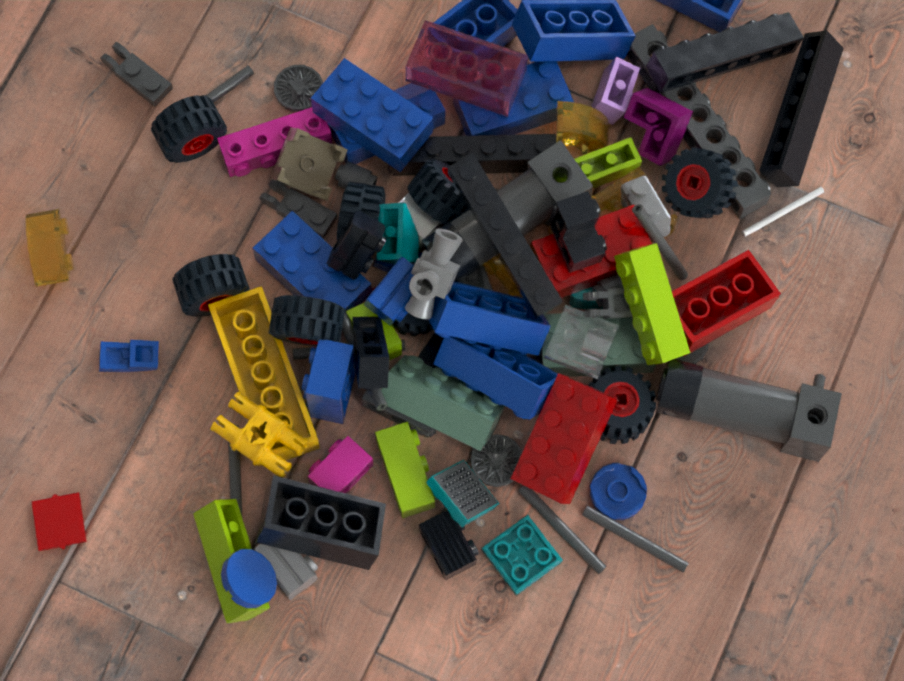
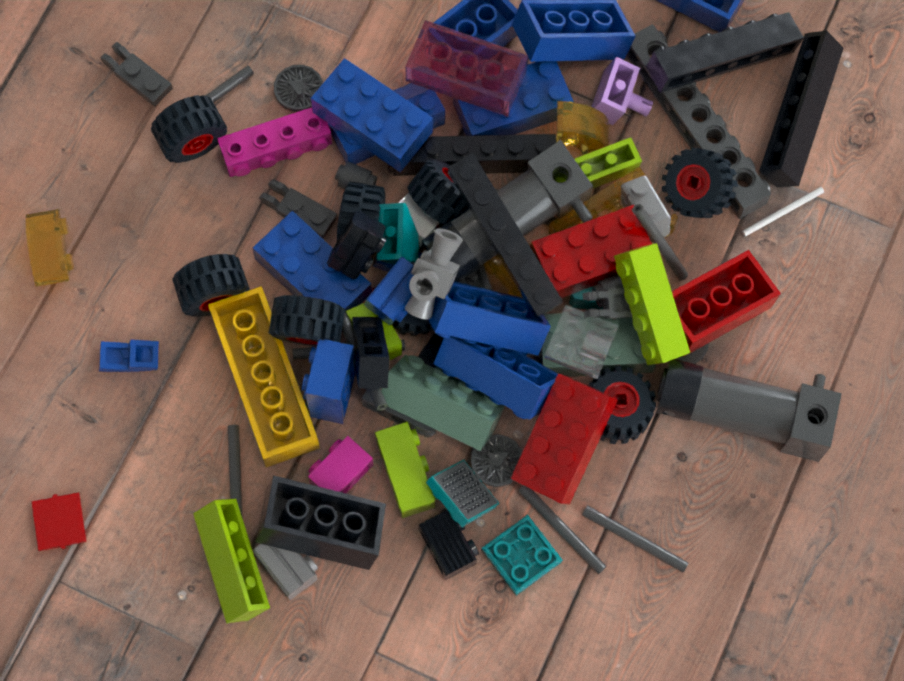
(249, 578): blue tile -> none
(258, 421): yellow pin -> none
(307, 163): dark tan panel -> none
(575, 232): black brick -> none
(618, 491): blue tile -> none
(663, 121): magenta brick -> none

